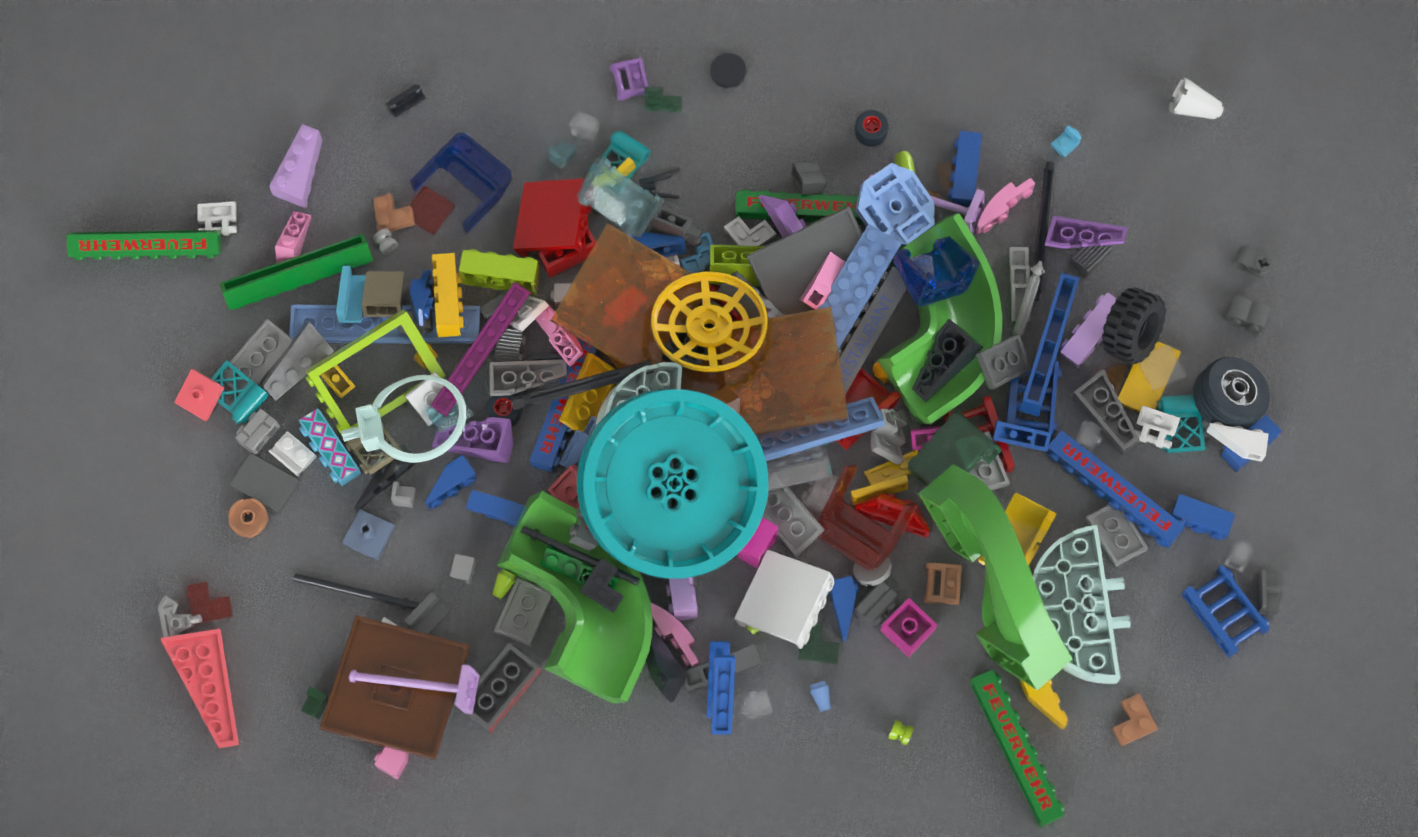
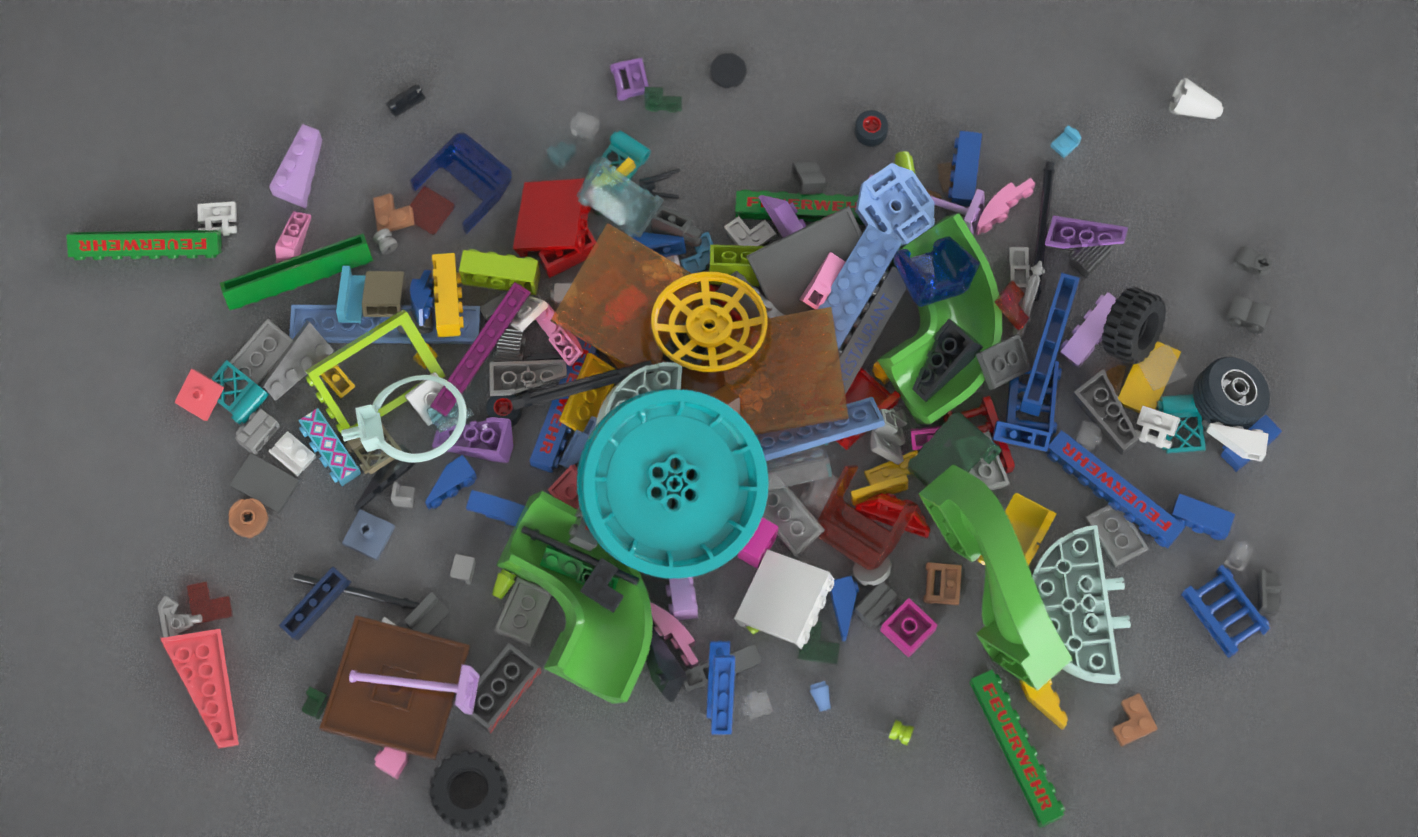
(315, 603): none -> dark blue brick
(468, 763): none -> black tyre
(1008, 304): none -> clear red tile

